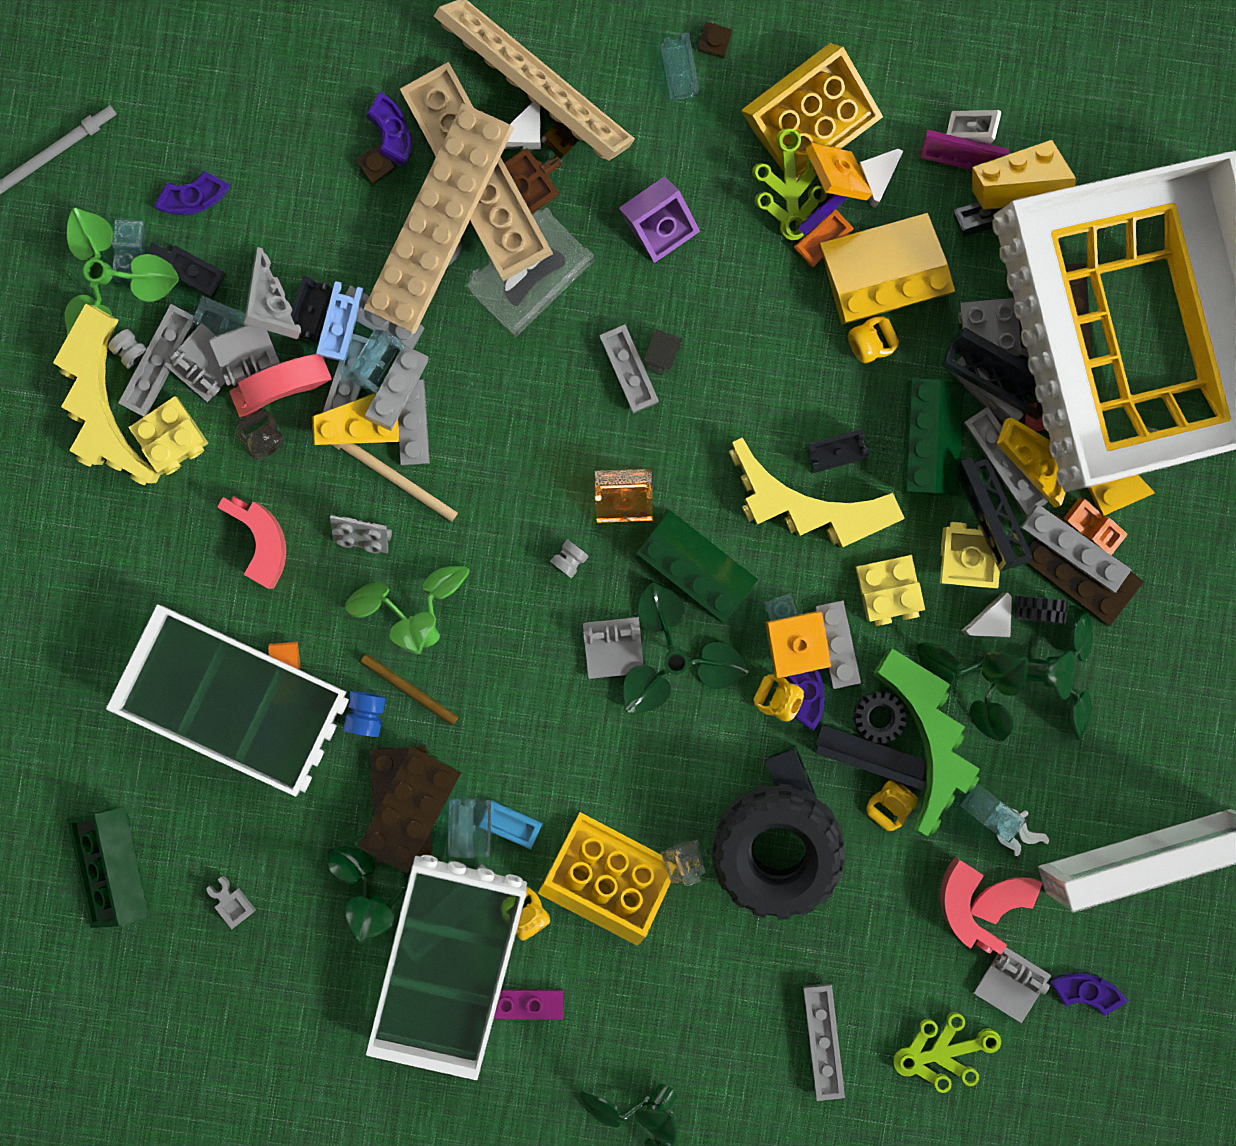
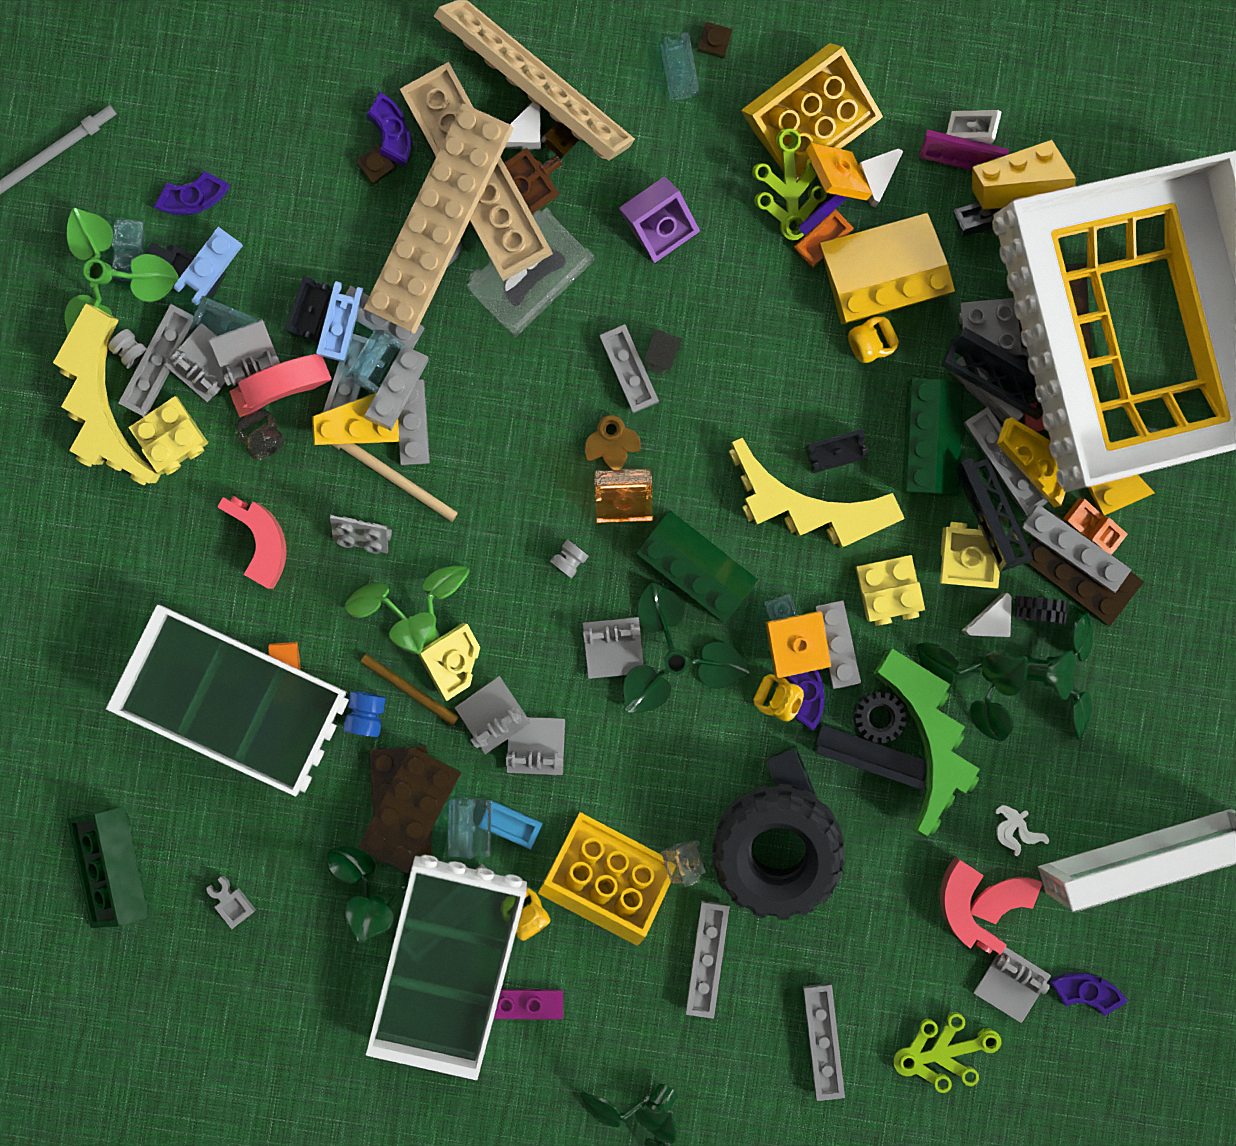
(209, 264): none -> light blue hinge
(267, 301): light grey wing -> none
(451, 660): none -> light yellow plate
(492, 715): none -> light grey hinge
(537, 747): none -> light grey hinge
(612, 447): none -> pearl gold plate
(707, 959): none -> light grey plate
(897, 800): yellow piece -> none
(993, 813): clear light blue slope -> none

